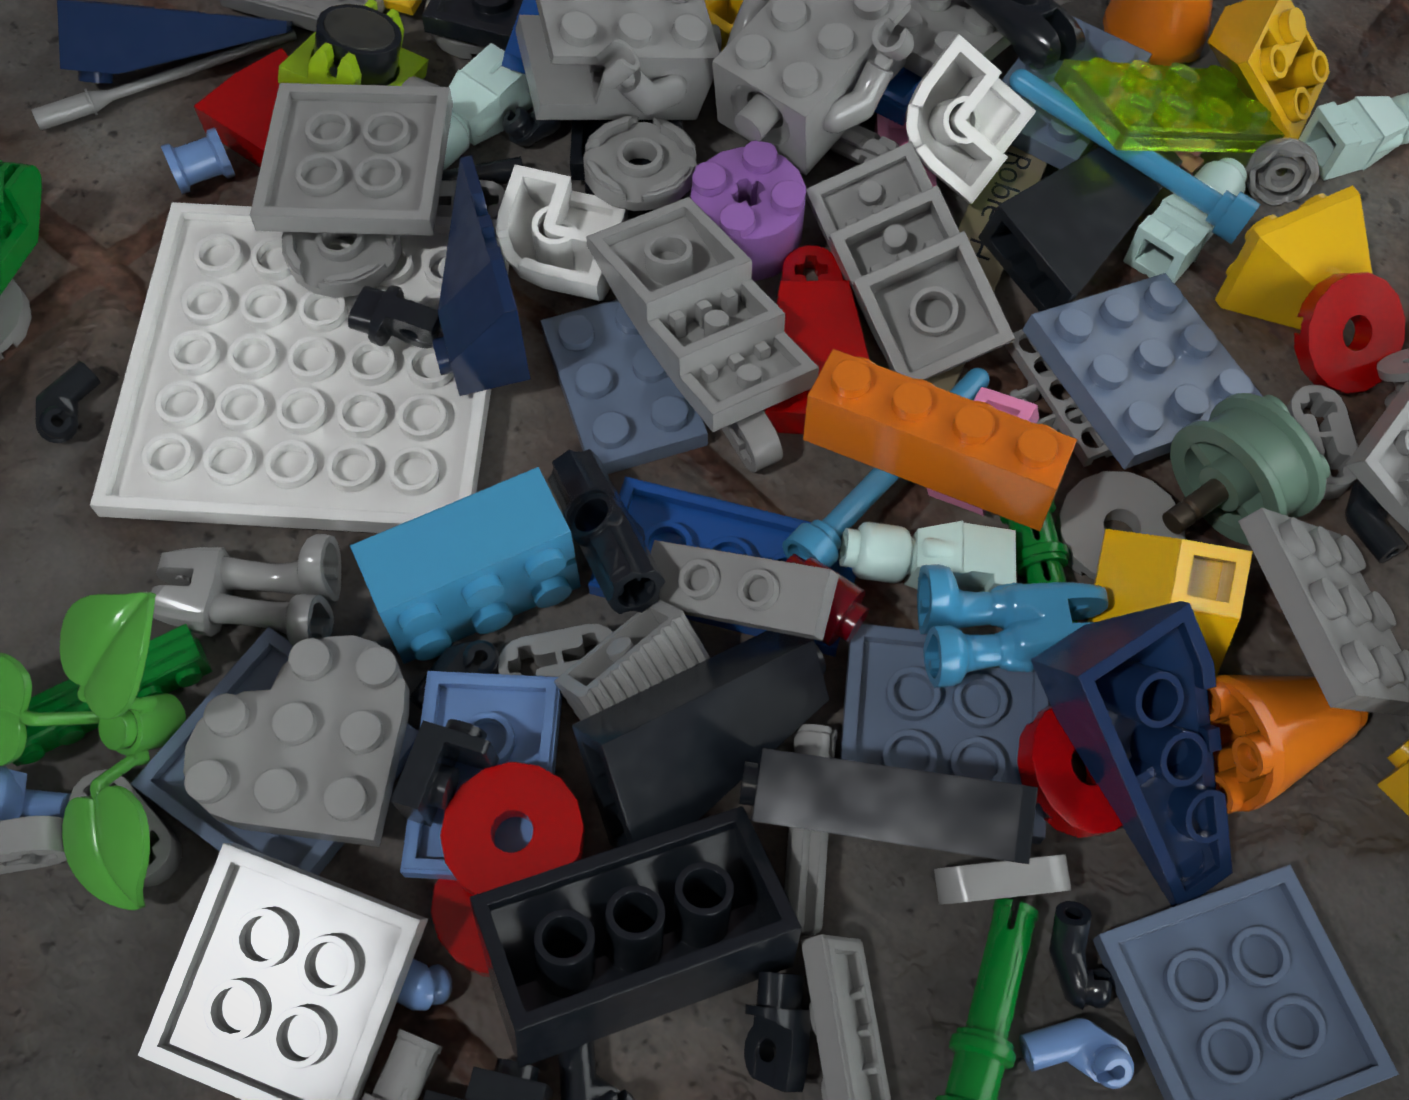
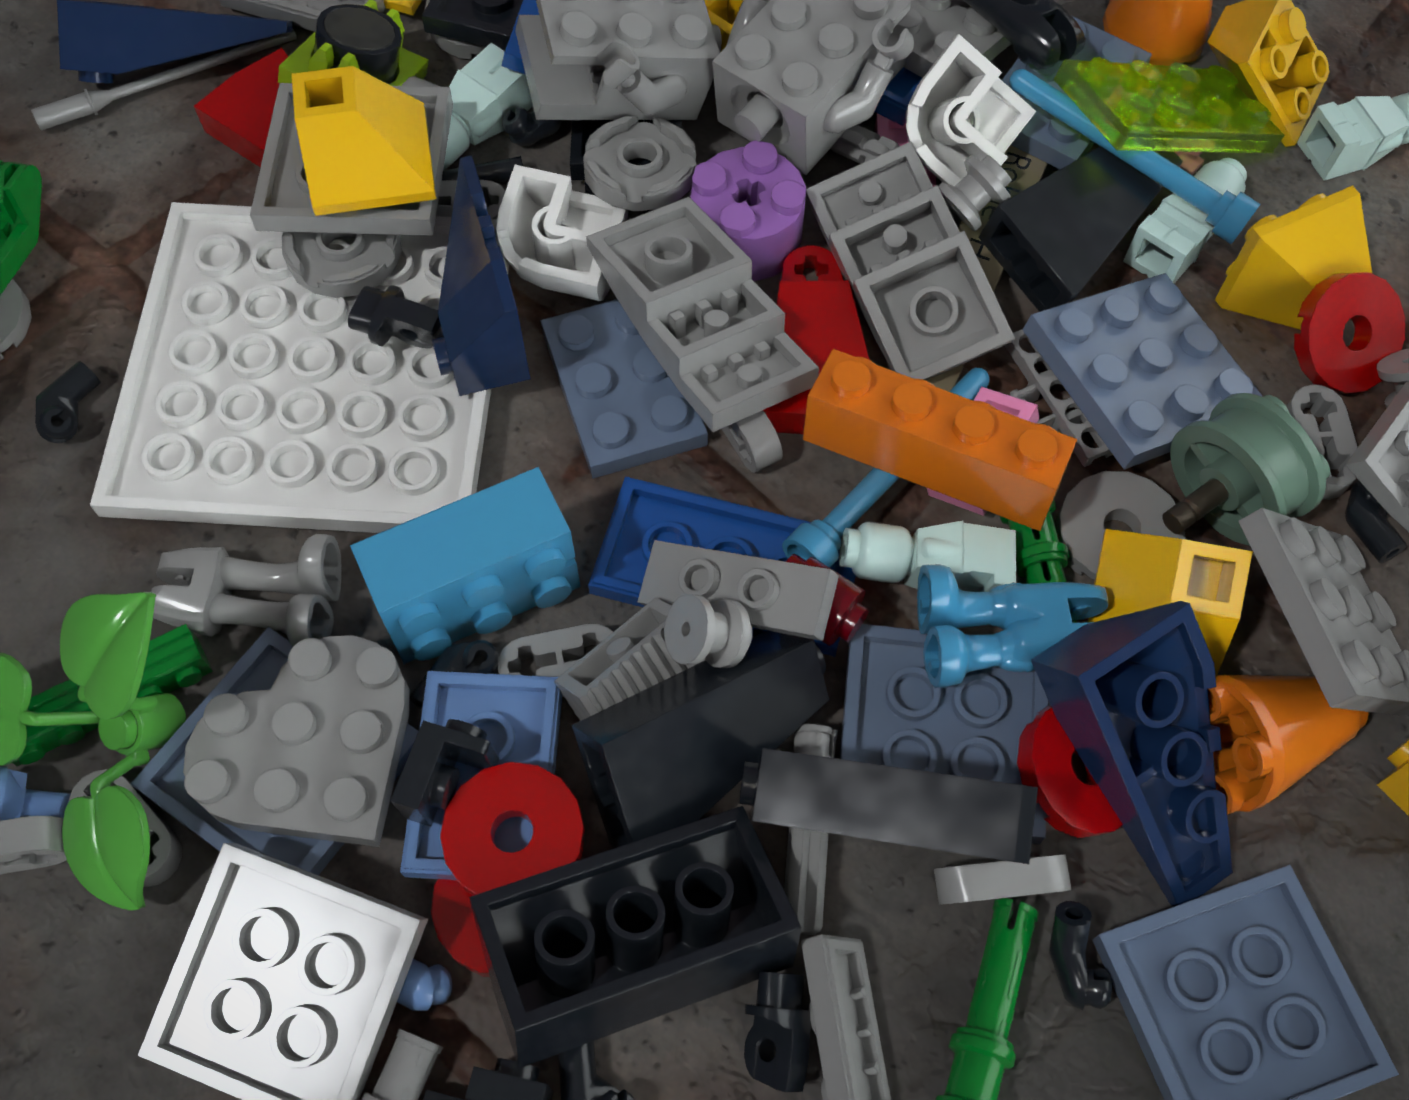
(198, 160): medium blue bush -> none
(360, 141): none -> yellow slope
(605, 532): black piece -> none
(707, 631): none -> light grey wheel
(983, 183): none -> light grey wheel
(1083, 1047): medium blue arm -> none
(1282, 186): light grey plate -> none

